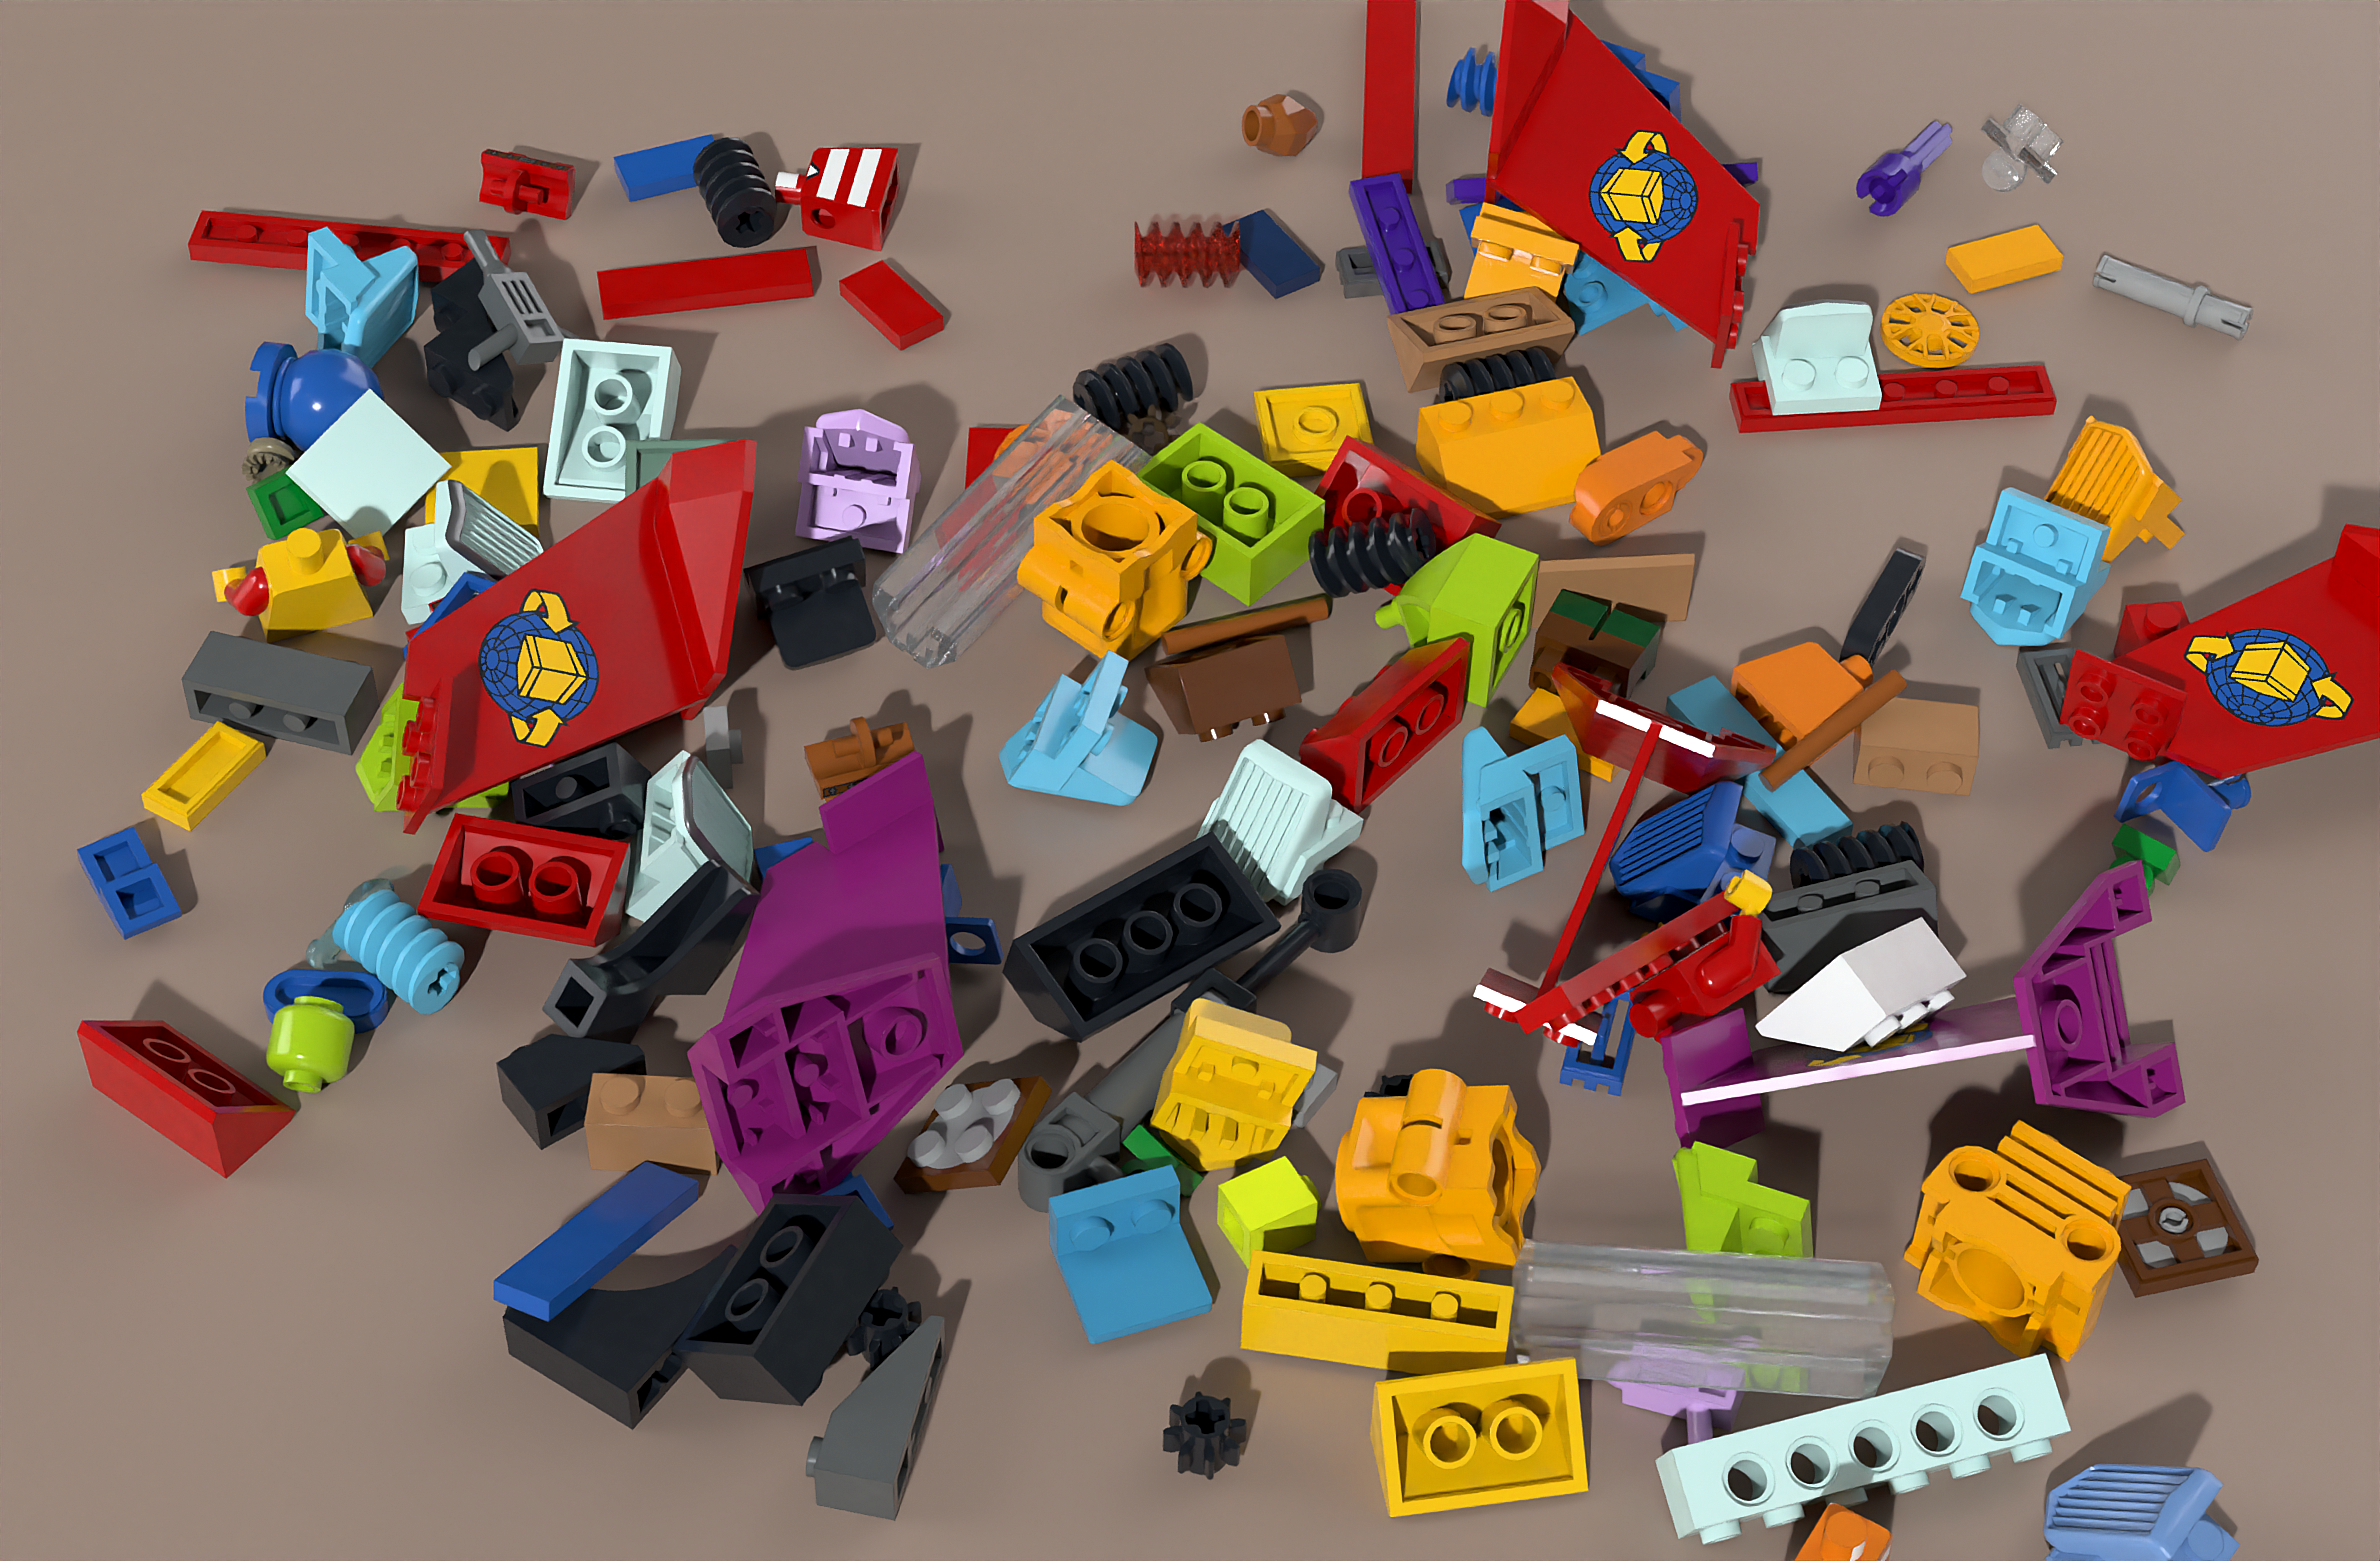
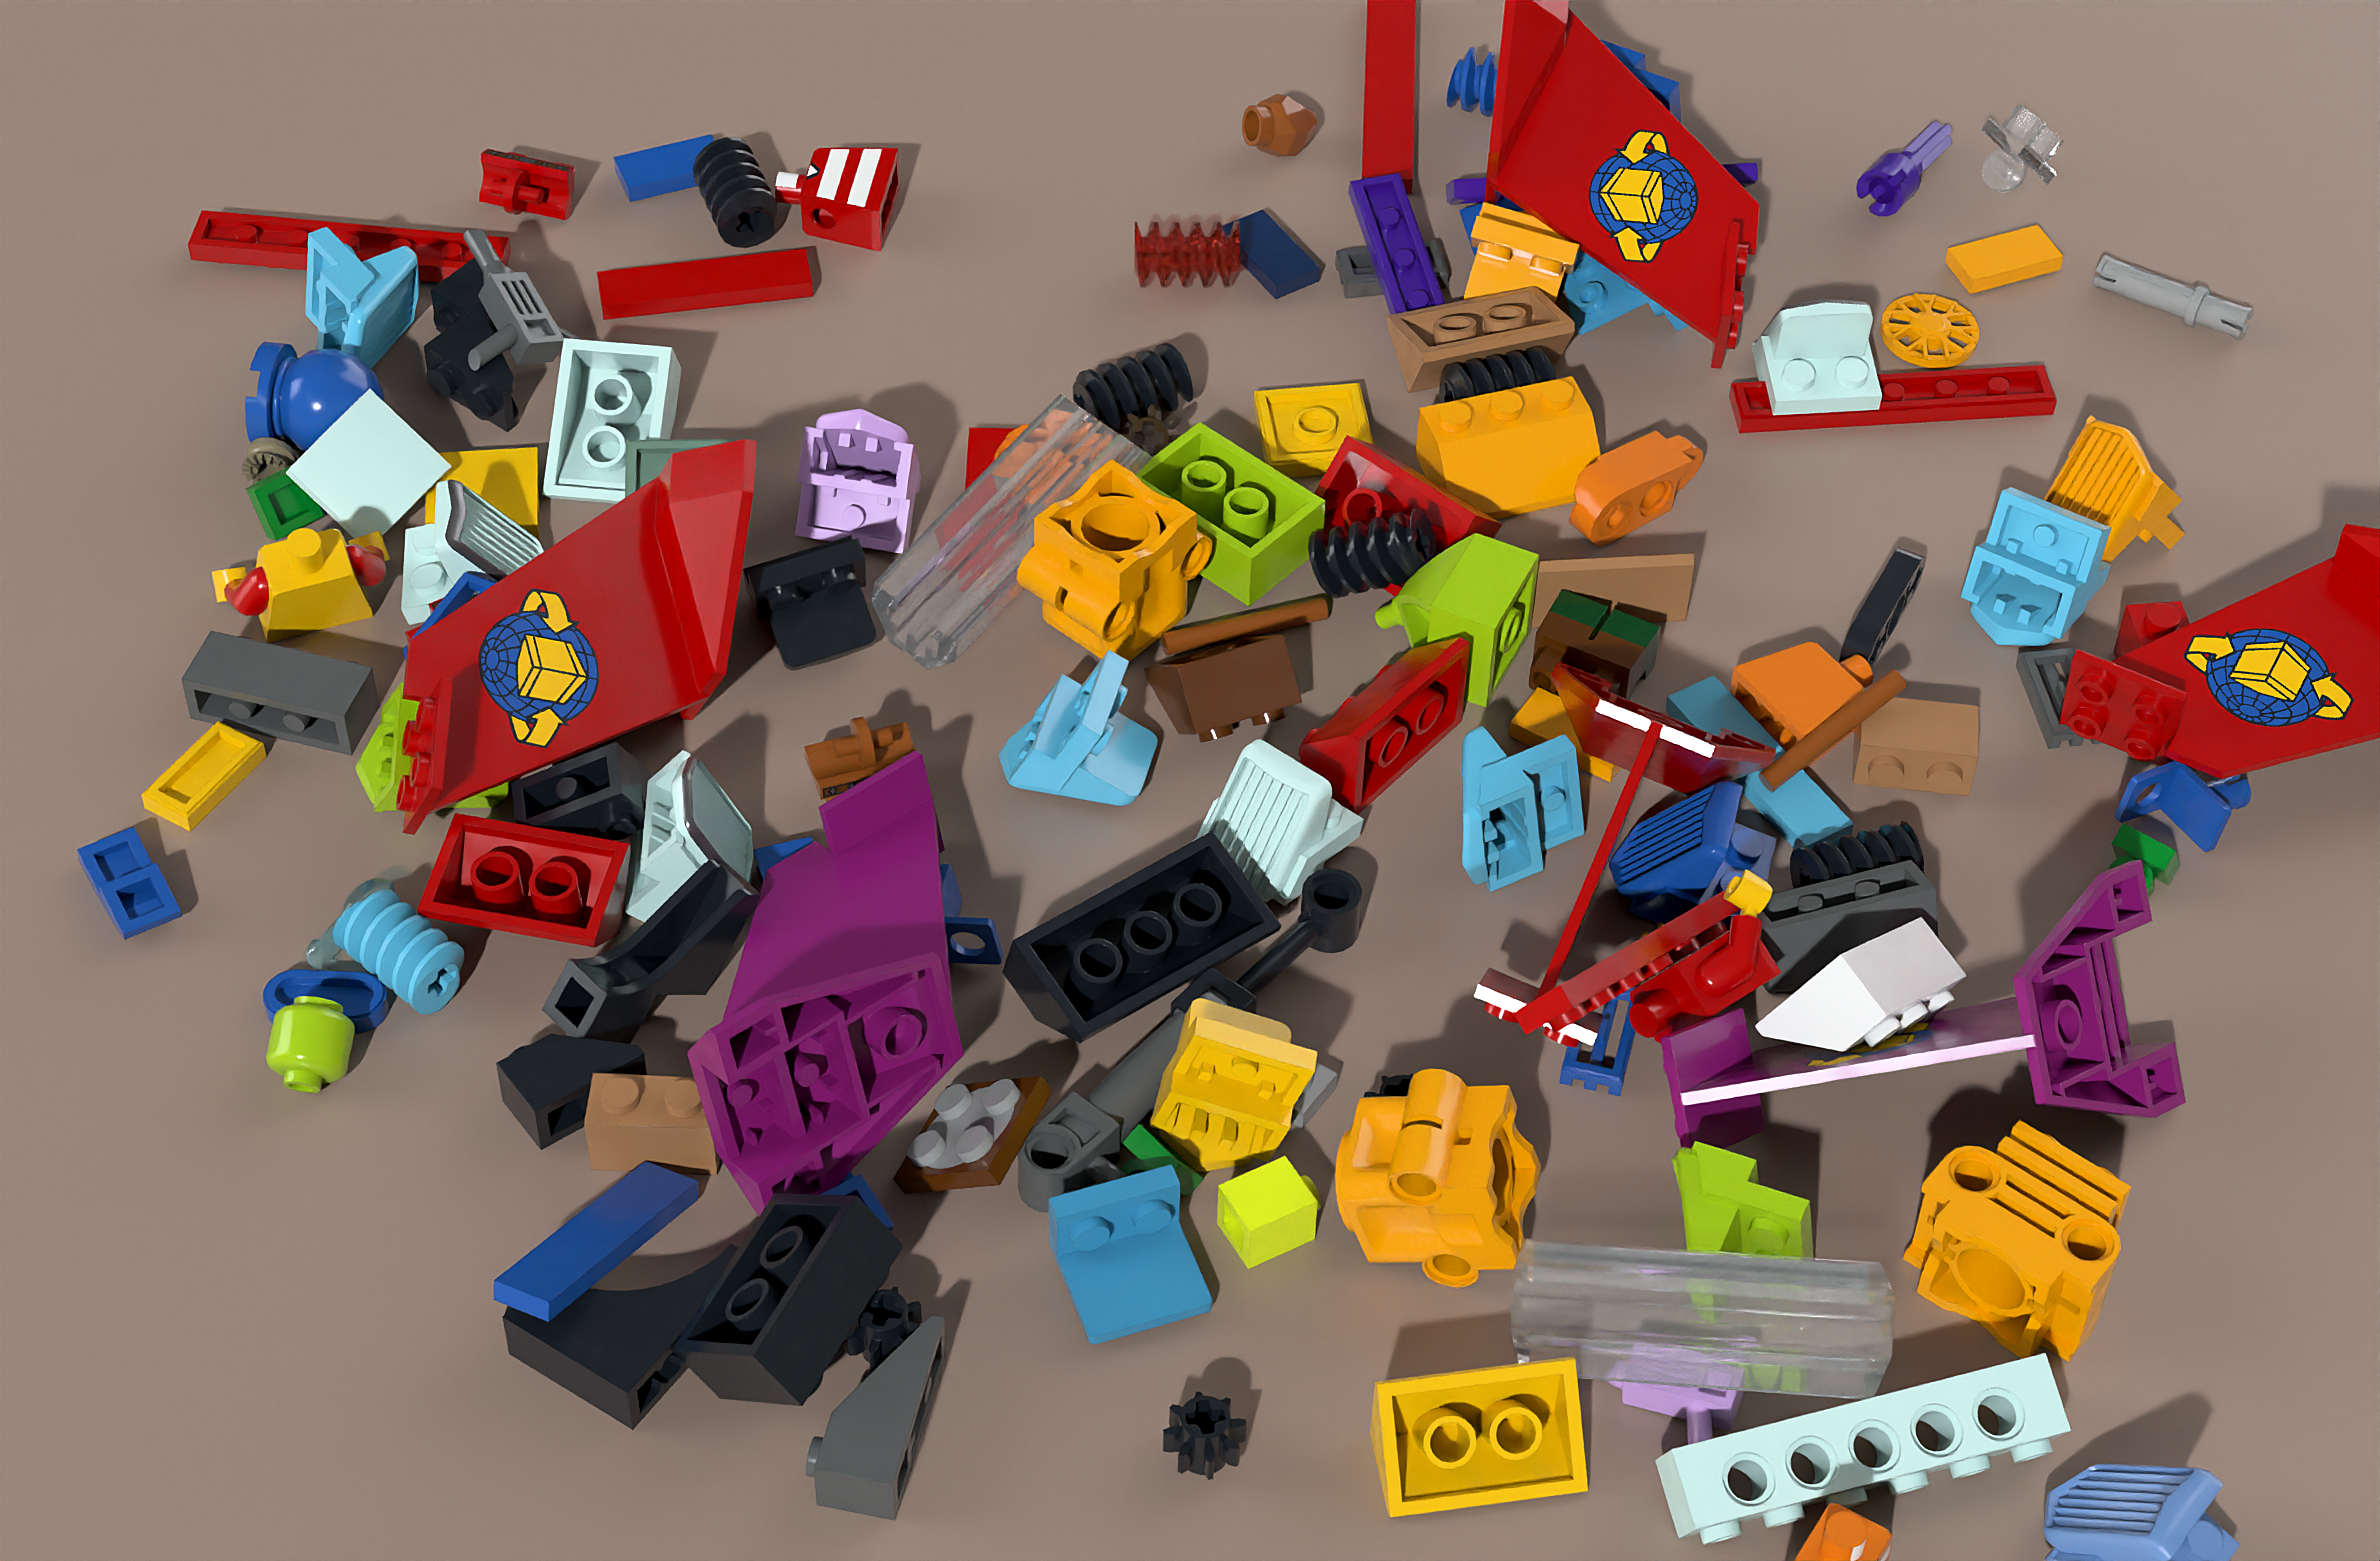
(181, 1090): red slope -> none
(722, 745): light grey plate -> none
(891, 305): red tile -> none
(1373, 1315): yellow brick -> none
(2180, 1230): reddish brown piece -> none

